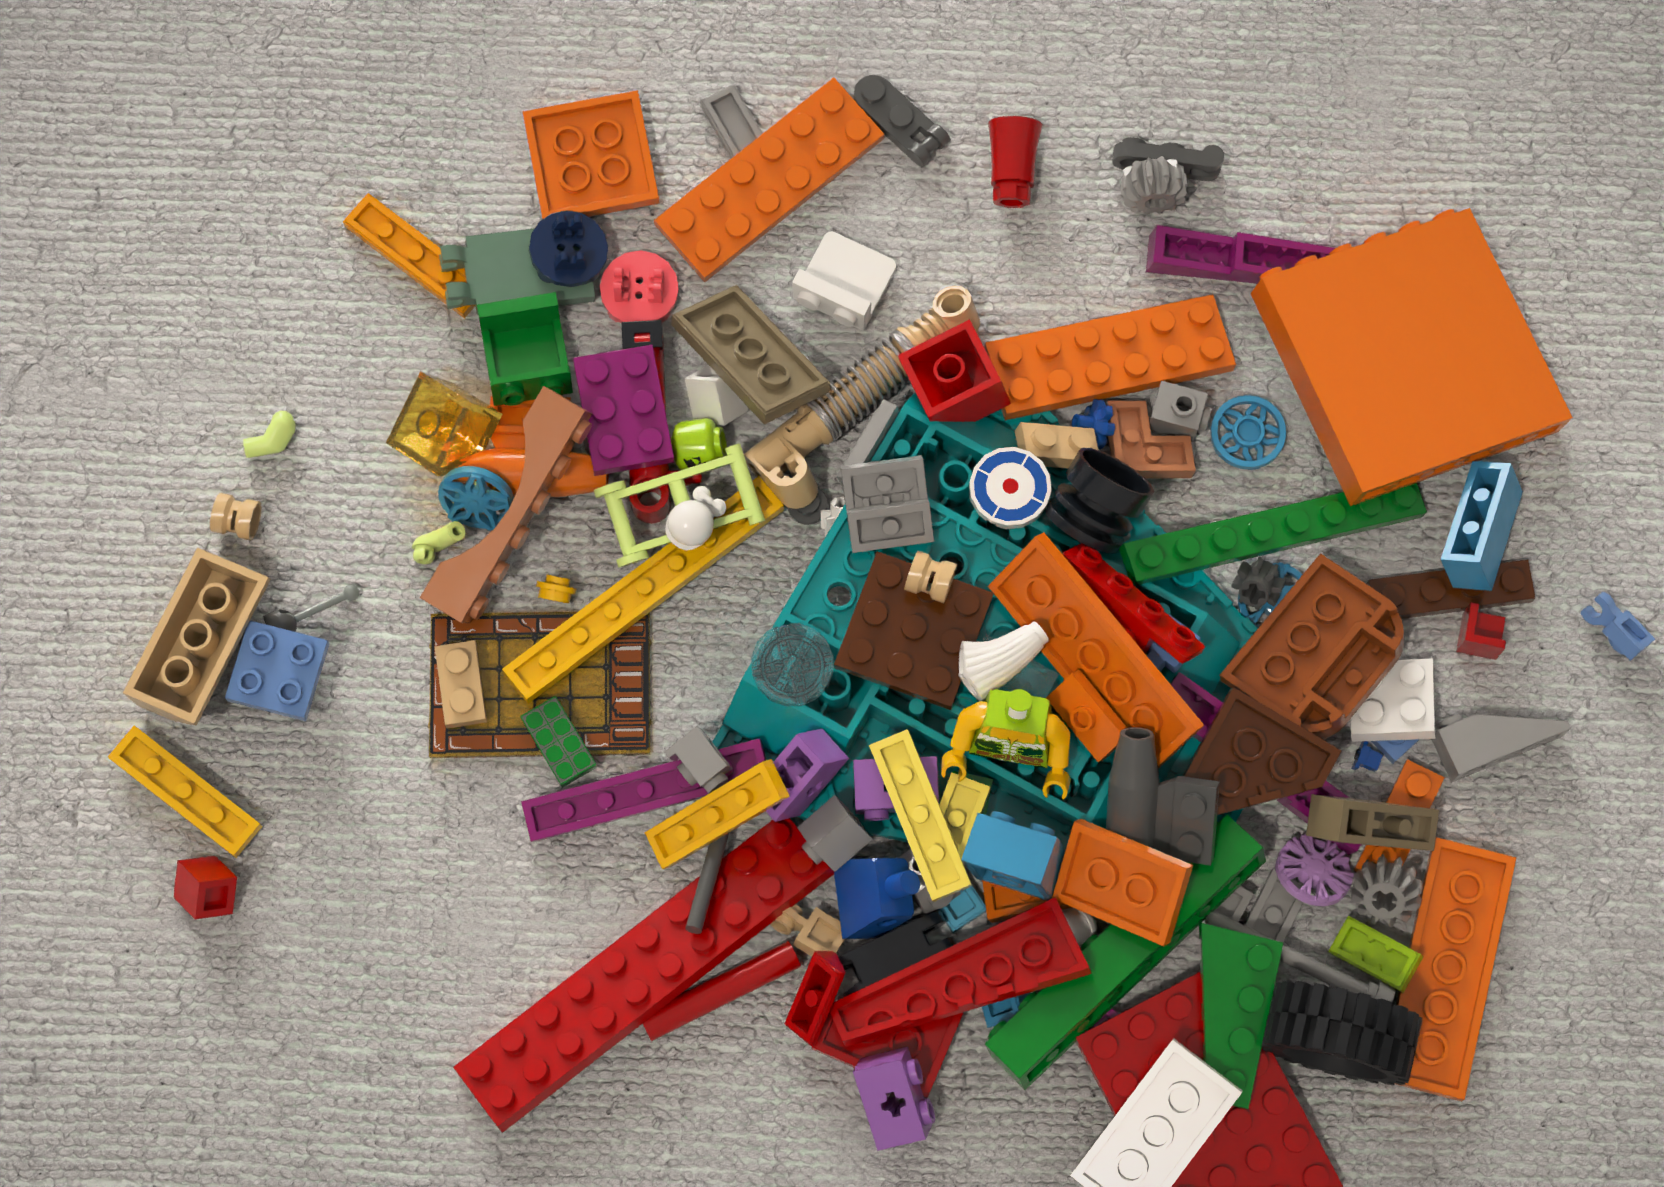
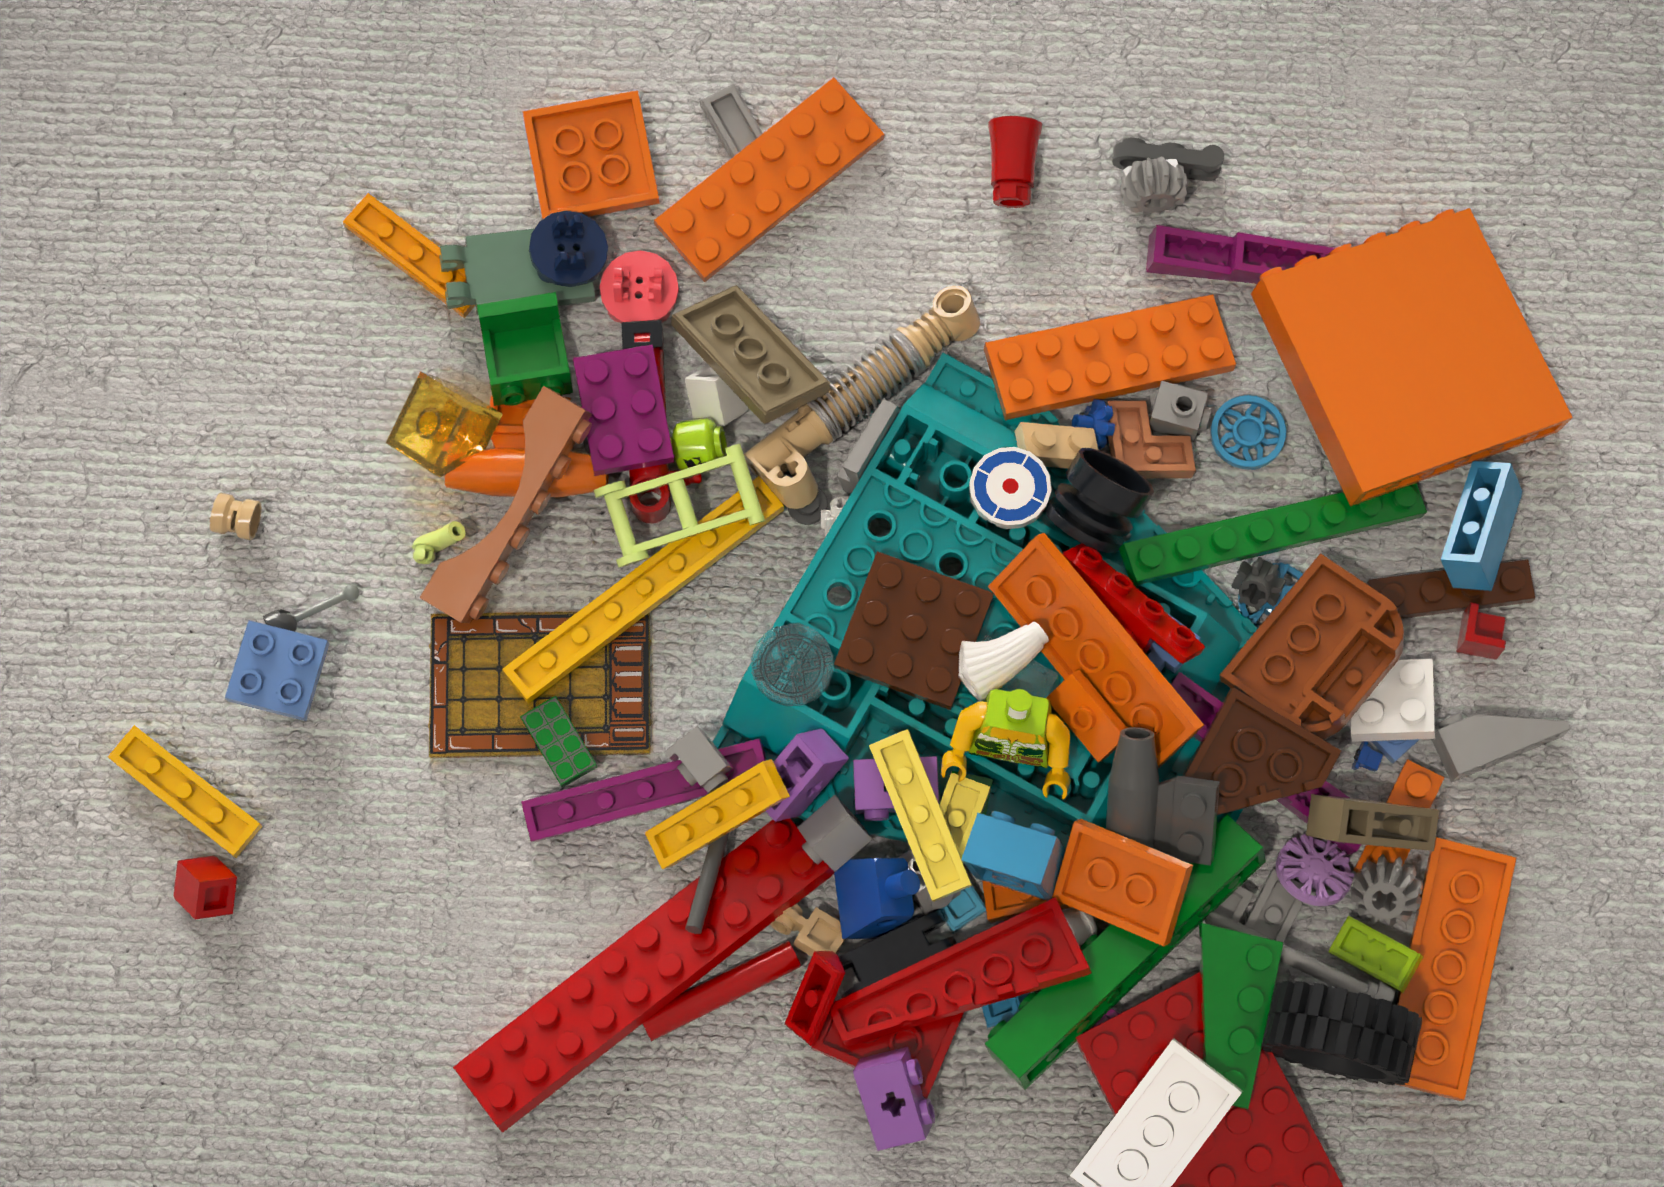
(196, 638): tan slope -> none
(274, 439): yellowish green arm -> none
(460, 684): tan plate -> none
(474, 497): dark azure wheel -> none
(555, 589): yellow plate -> none
(692, 520): white piece -> none
(844, 280): white bracket -> none
(887, 504): light grey slope -> none
(899, 118): dark grey plate -> none
(921, 574): tan wheel -> none
(955, 376): red slope -> none
(1622, 629): medium blue plate -> none

